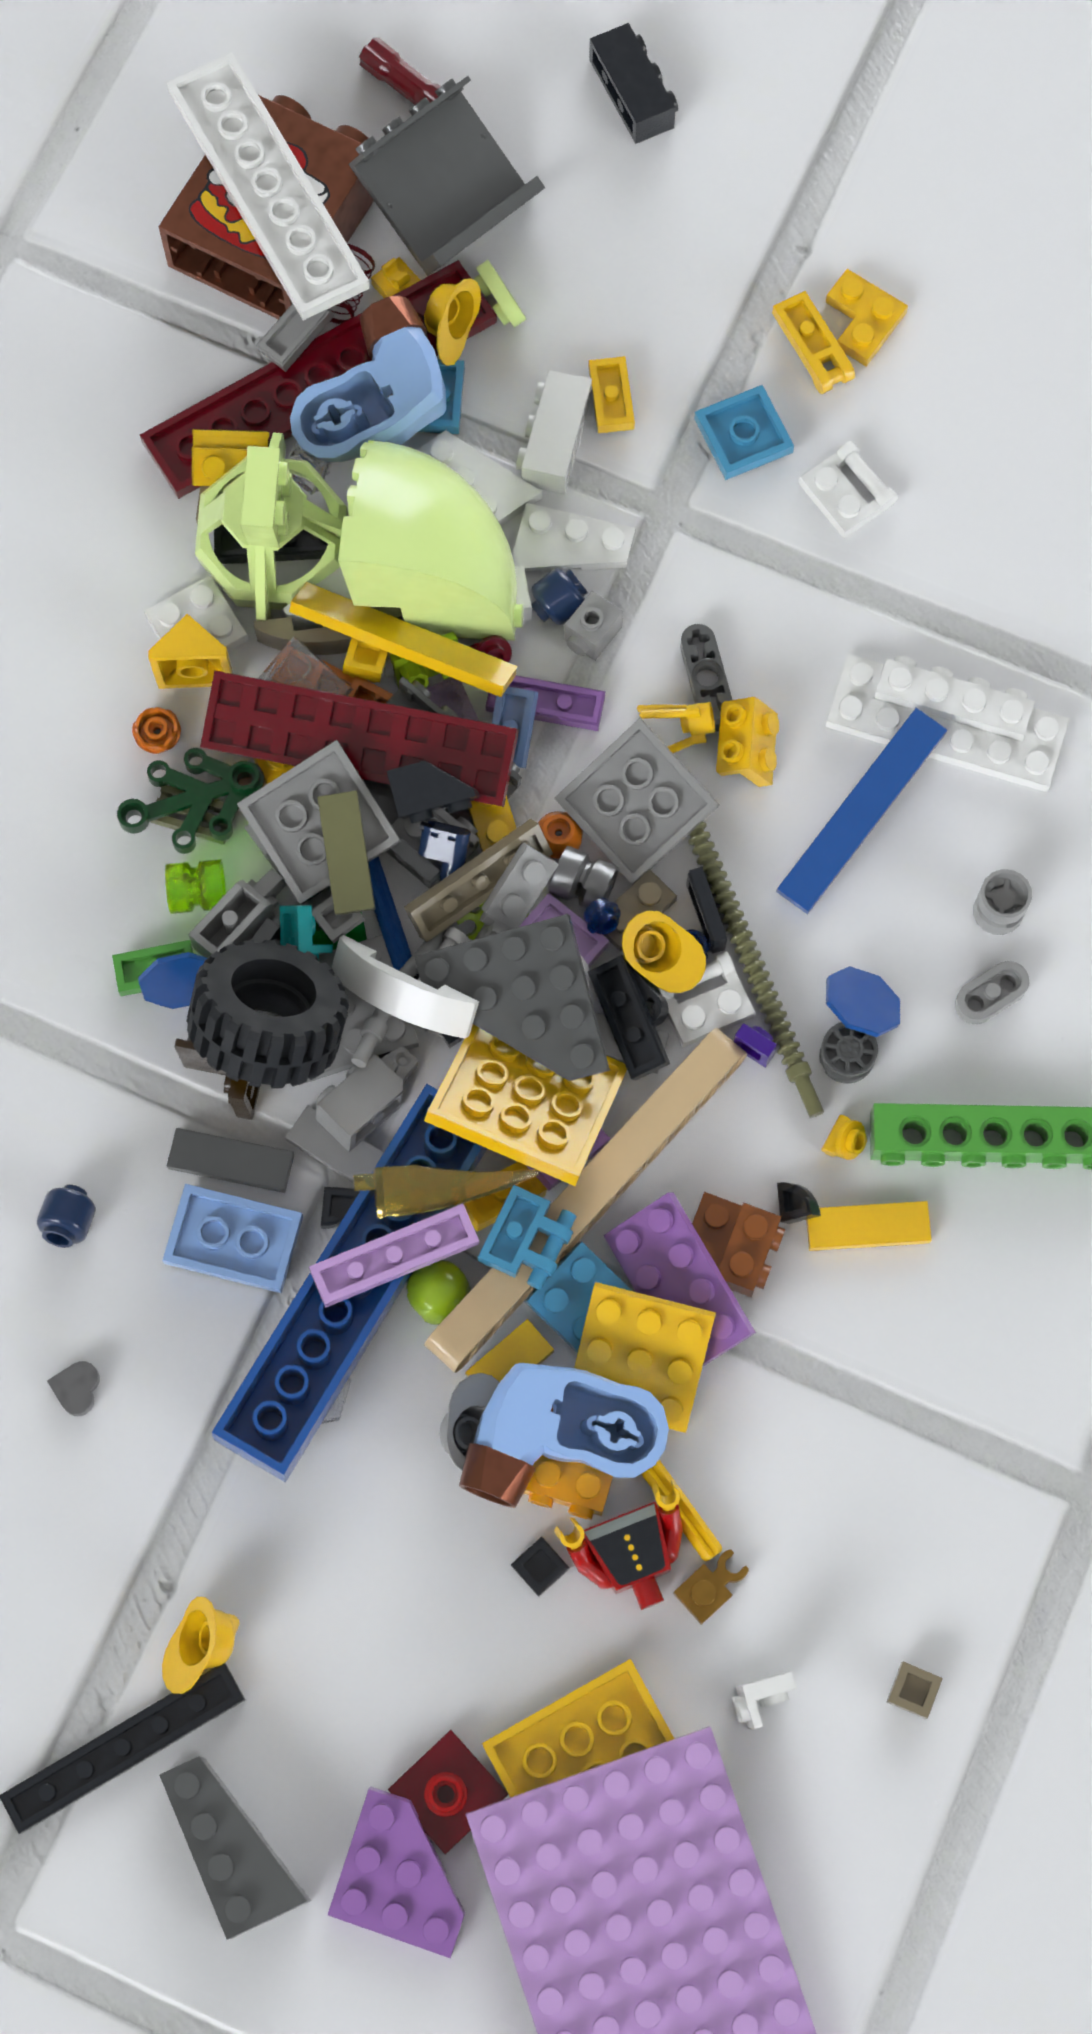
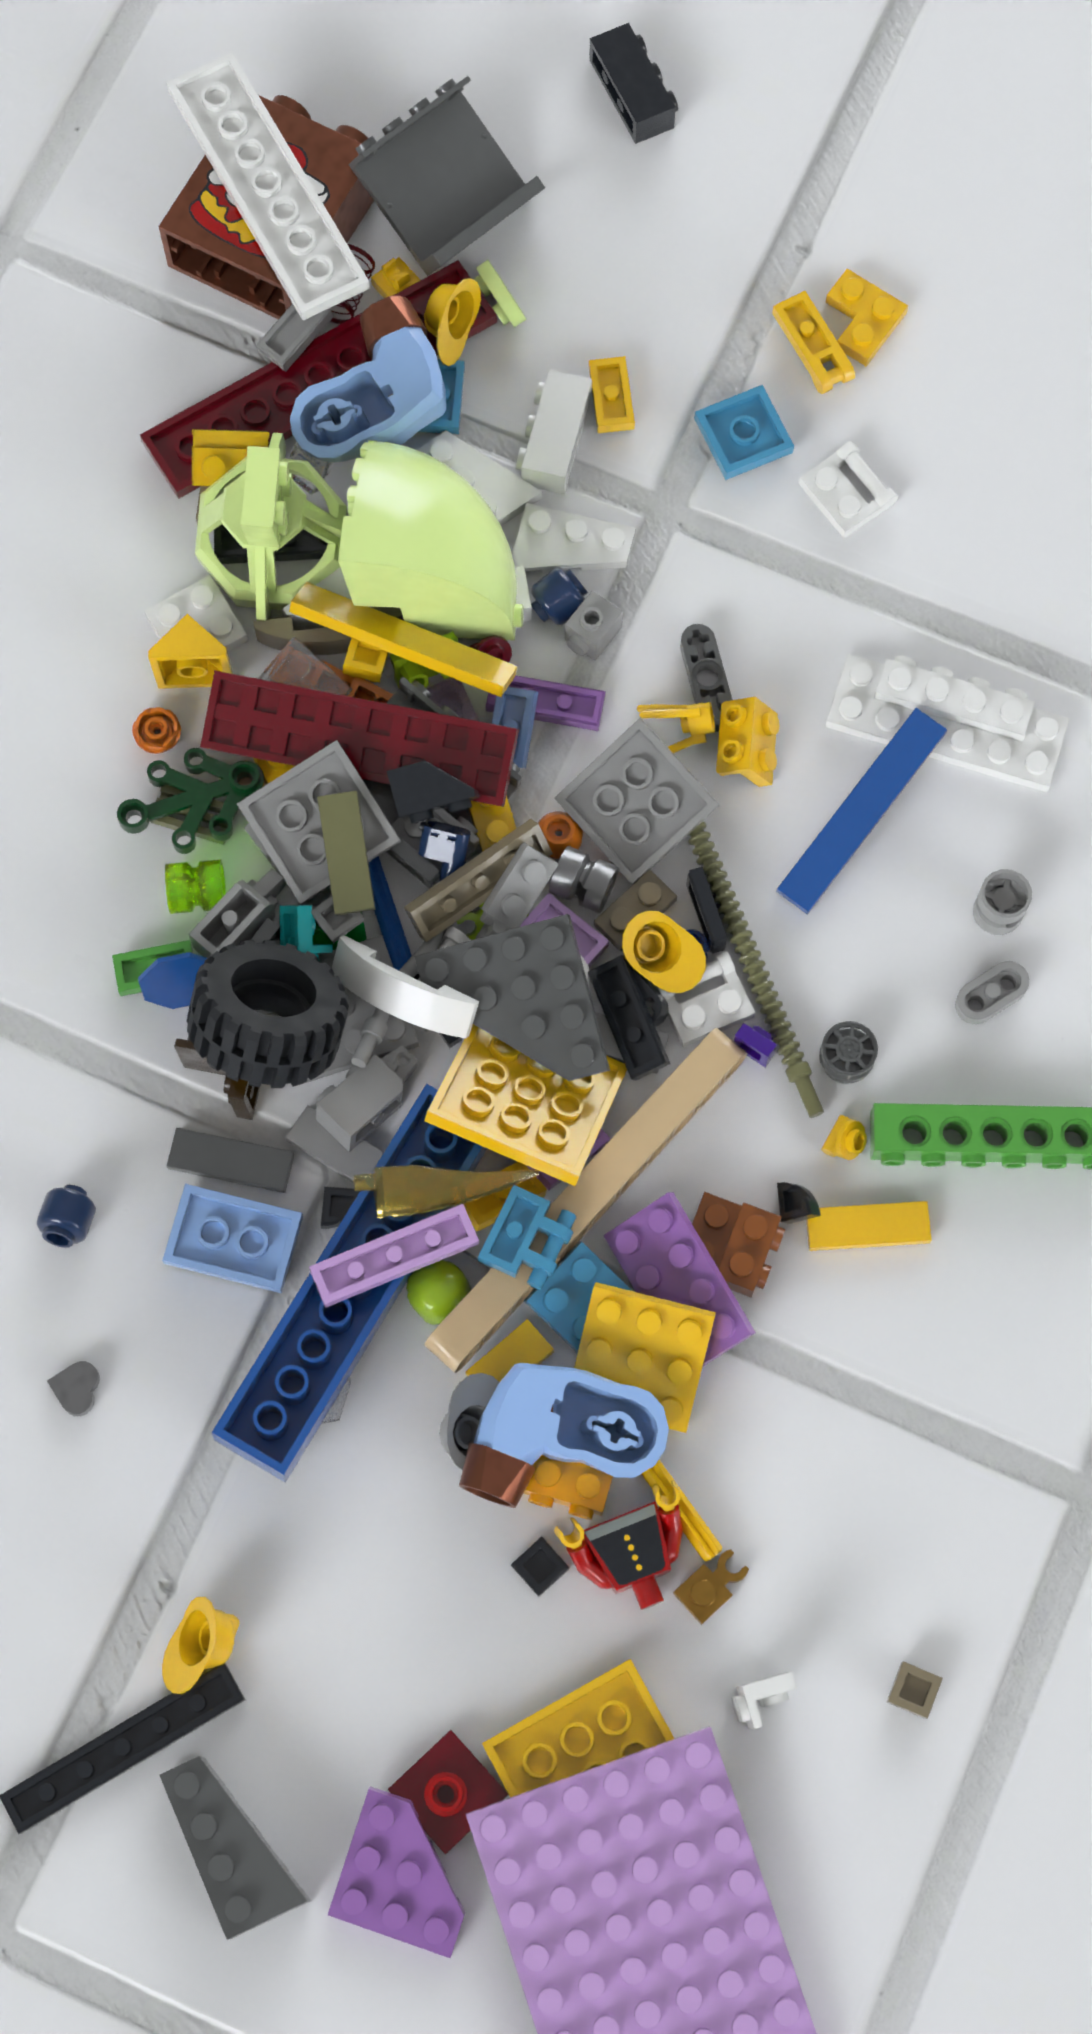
(388, 66): dark red axle -> none
(602, 916): clear blue plate -> none
(863, 1001): blue piece -> none

